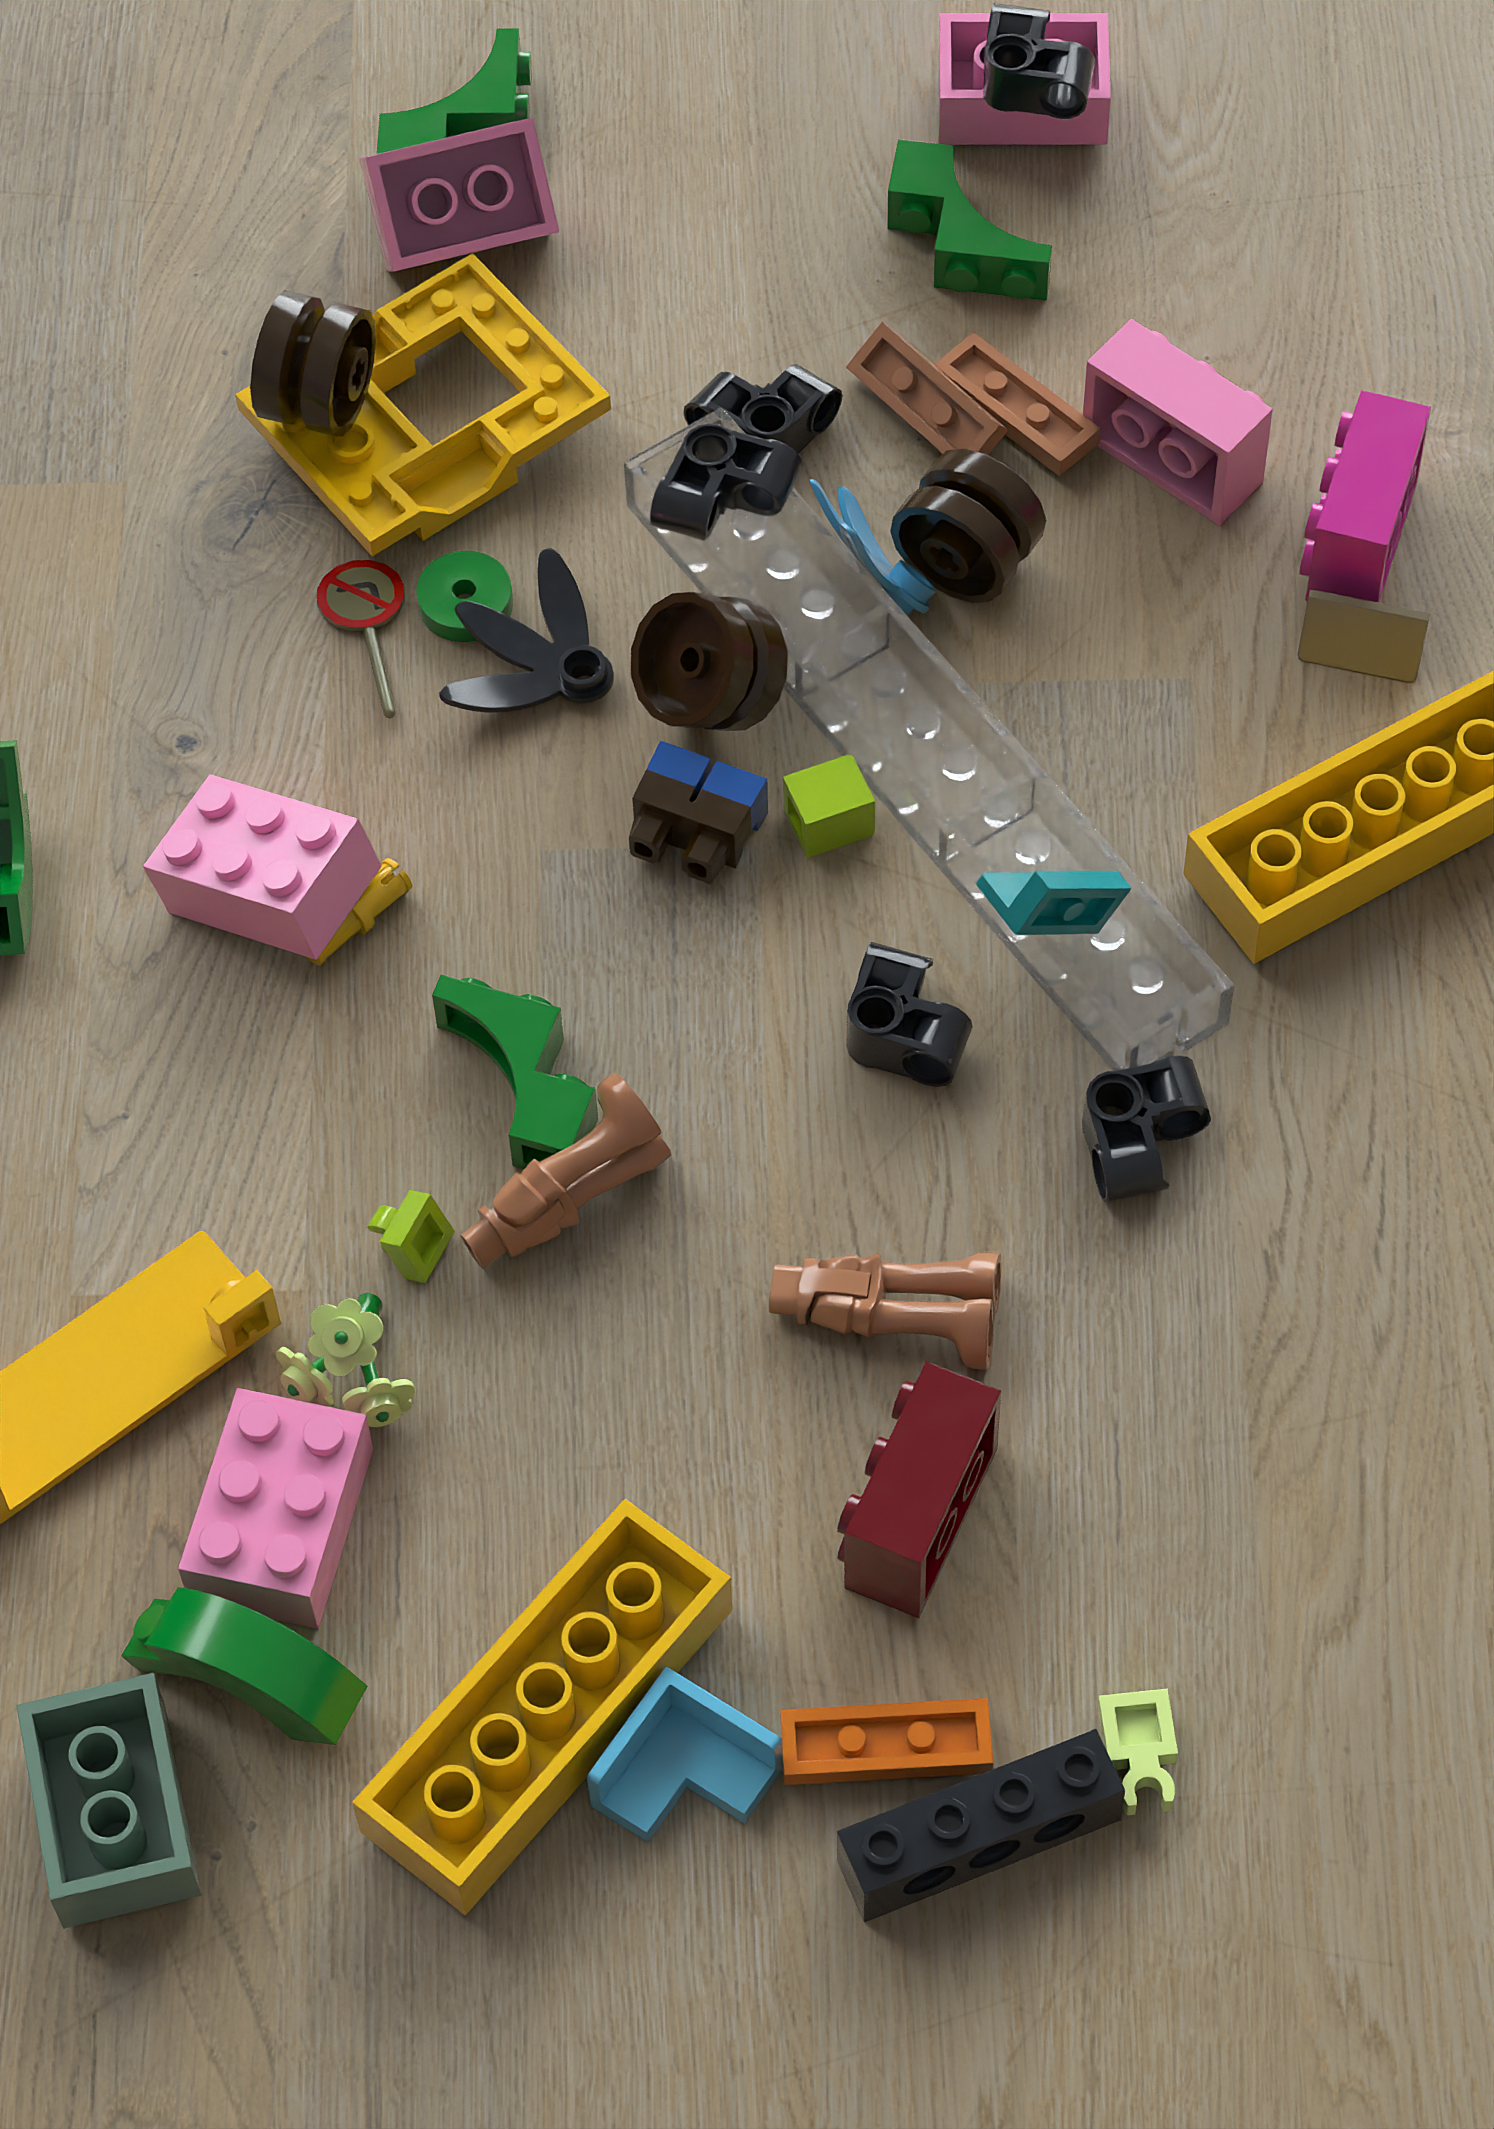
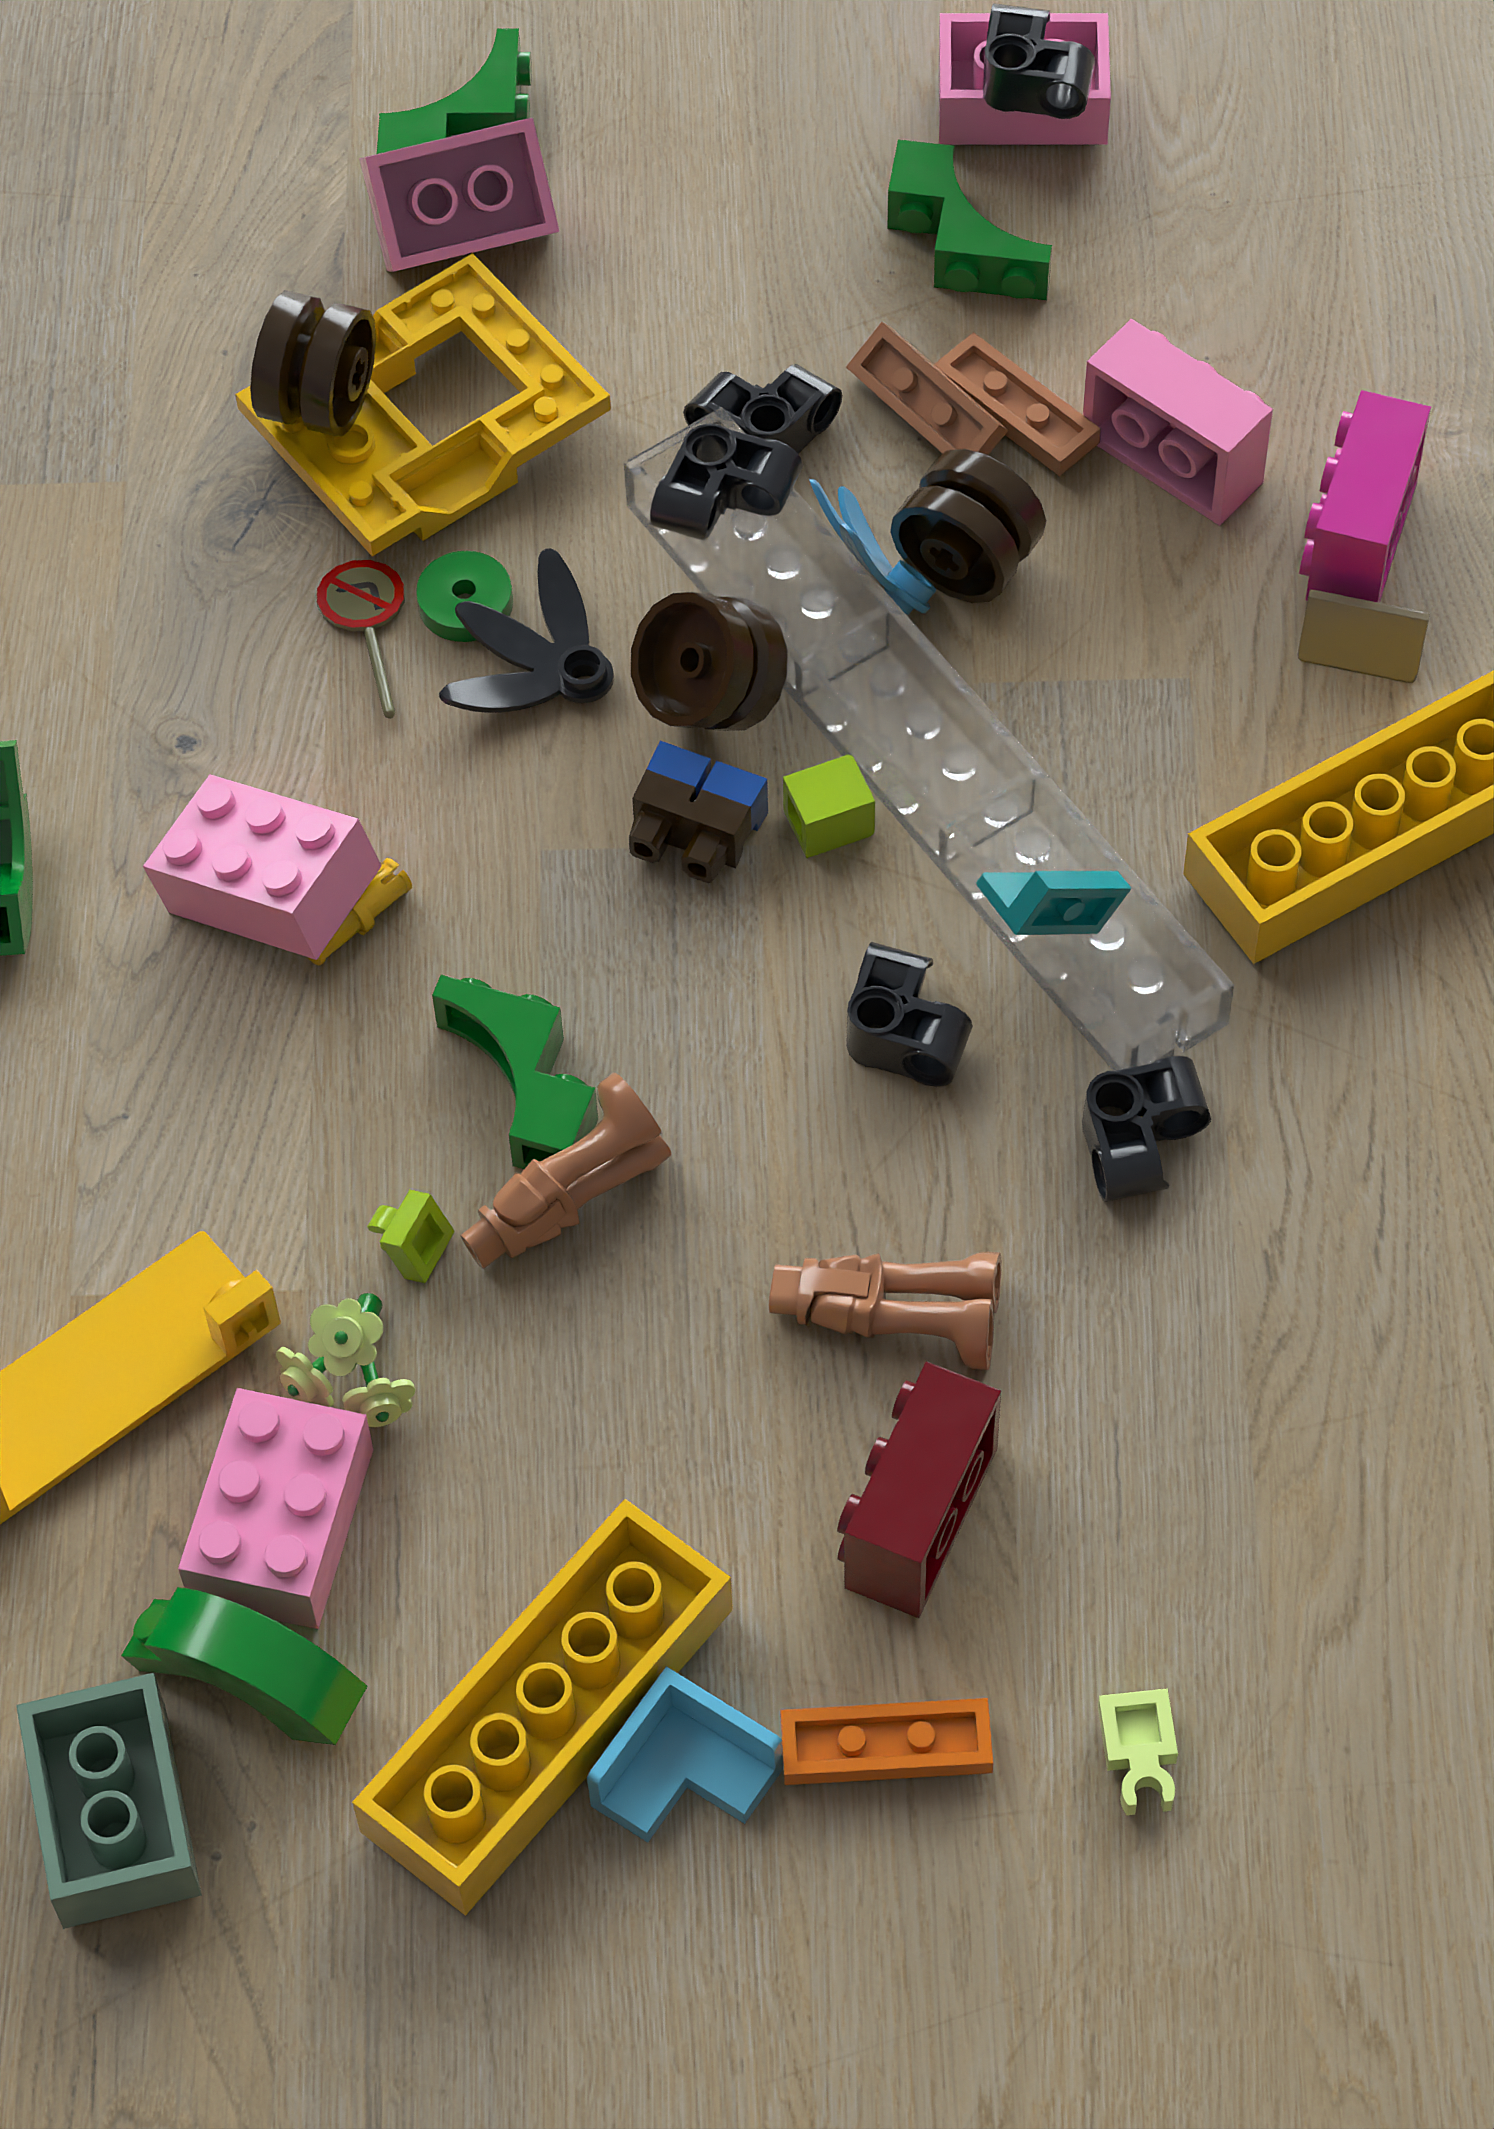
(980, 1825): black brick -> none

